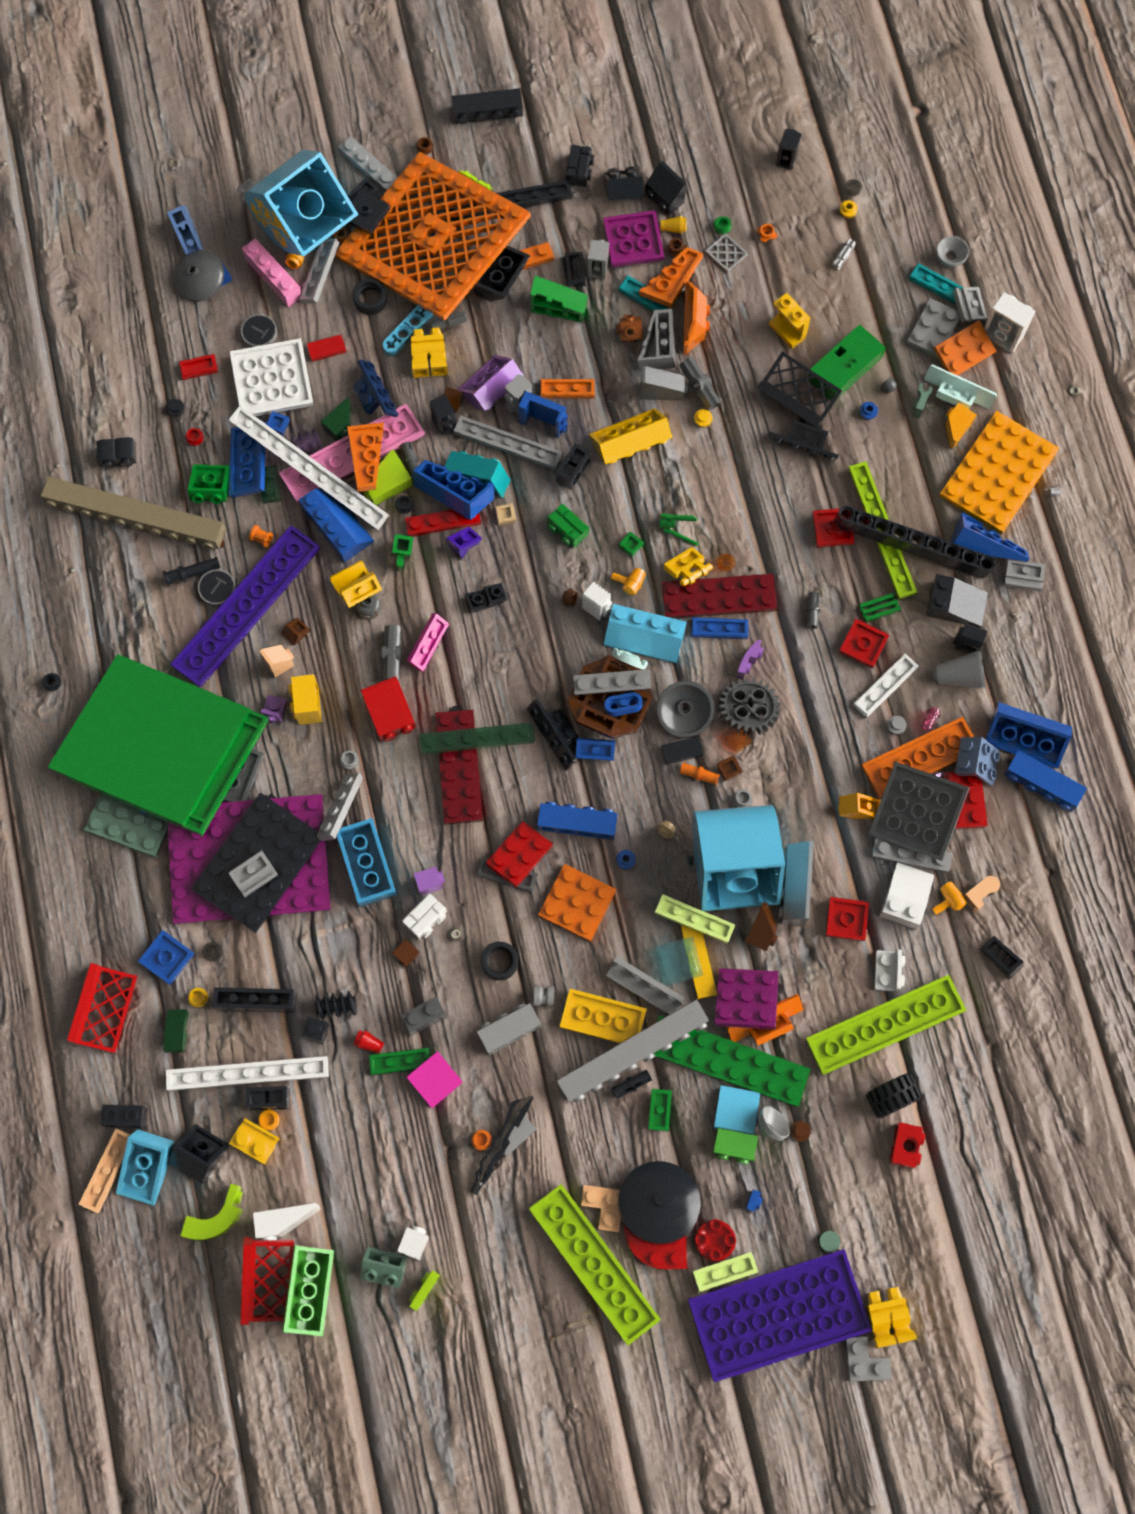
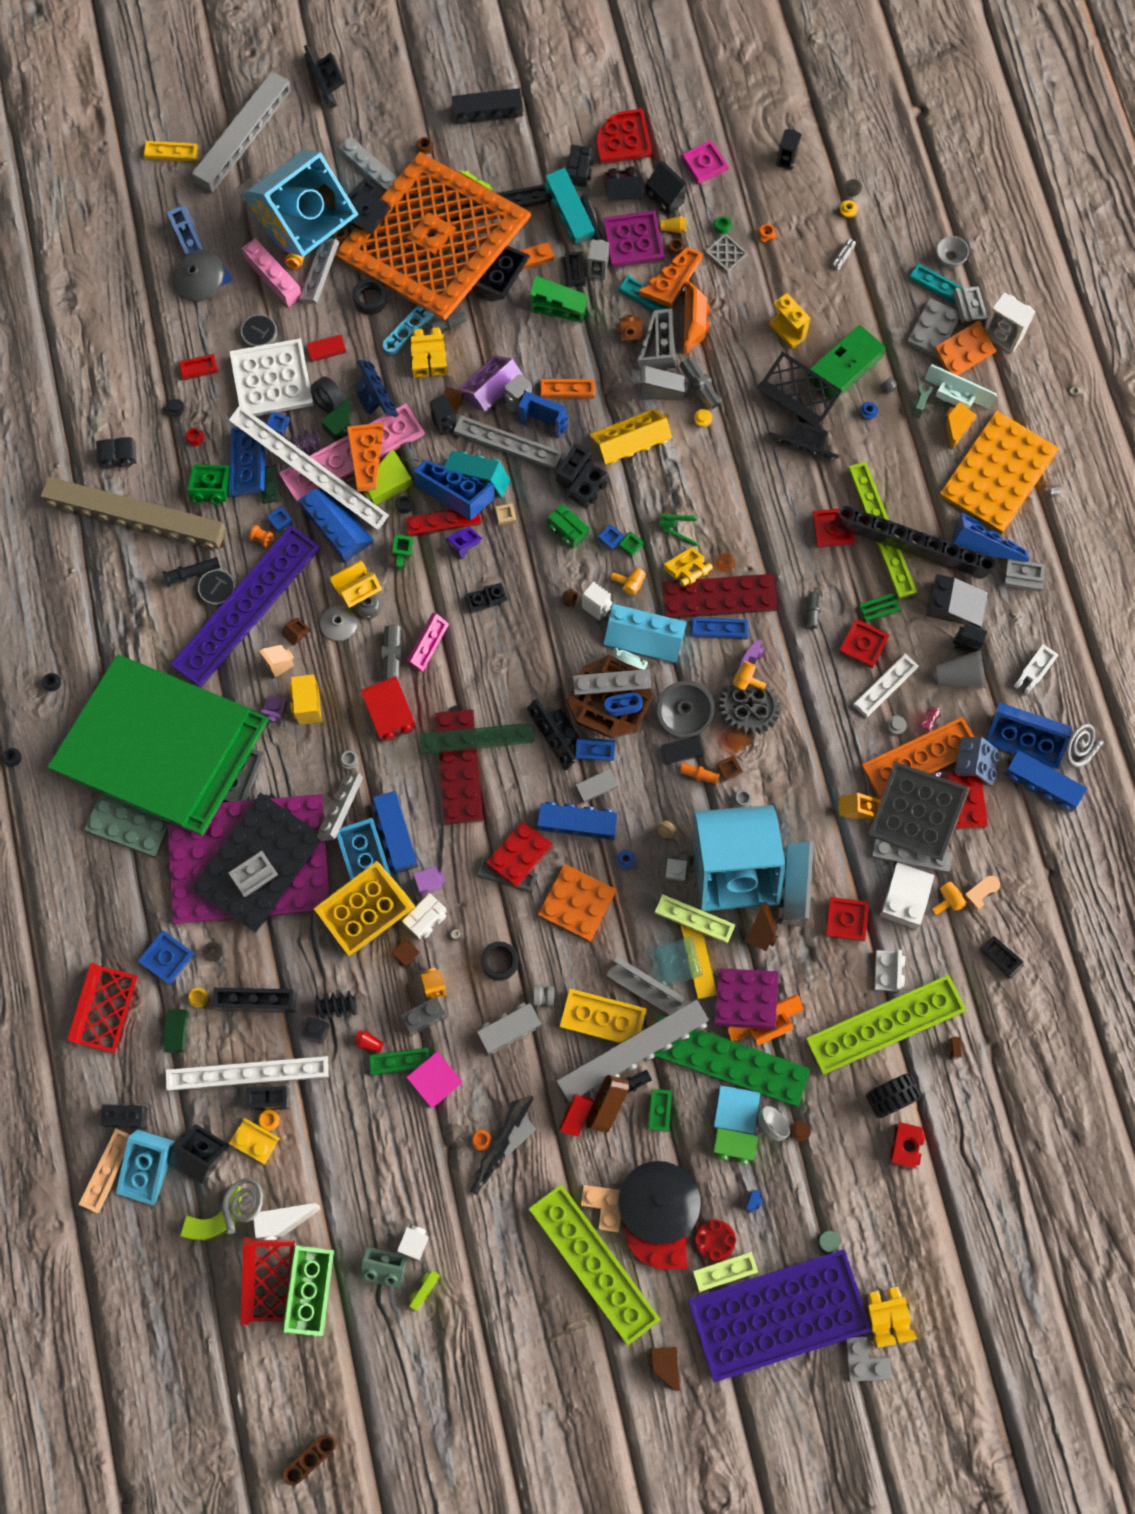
(8, 753): none -> black plate
(170, 151): none -> yellow tile
(226, 1209): none -> light grey piece
(241, 131): none -> light grey brick
(279, 519): none -> blue plate
(300, 1464): none -> reddish brown beam
(326, 394): none -> black tyre
(327, 73): none -> black bracket
(327, 195): none -> reddish brown slope
(342, 630): none -> light grey dish
(364, 908): none -> yellow slope
(395, 832): none -> blue brick
(433, 983): none -> light orange slope
(569, 206): none -> teal brick
(576, 1115): none -> red tile
(584, 483): none -> black brick
(587, 207): none -> black bar
(597, 785): none -> light grey tile
(607, 1103): none -> reddish brown beam
(610, 537): none -> blue plate
(624, 137): none -> red plate
(665, 1365): none -> reddish brown slope
(676, 870): none -> white plate
(704, 162): none -> dark pink tile
(744, 677): none -> light orange piece
(953, 1048): none -> reddish brown plate
(1037, 667): none -> white hinge
(1091, 749): none -> light grey piece

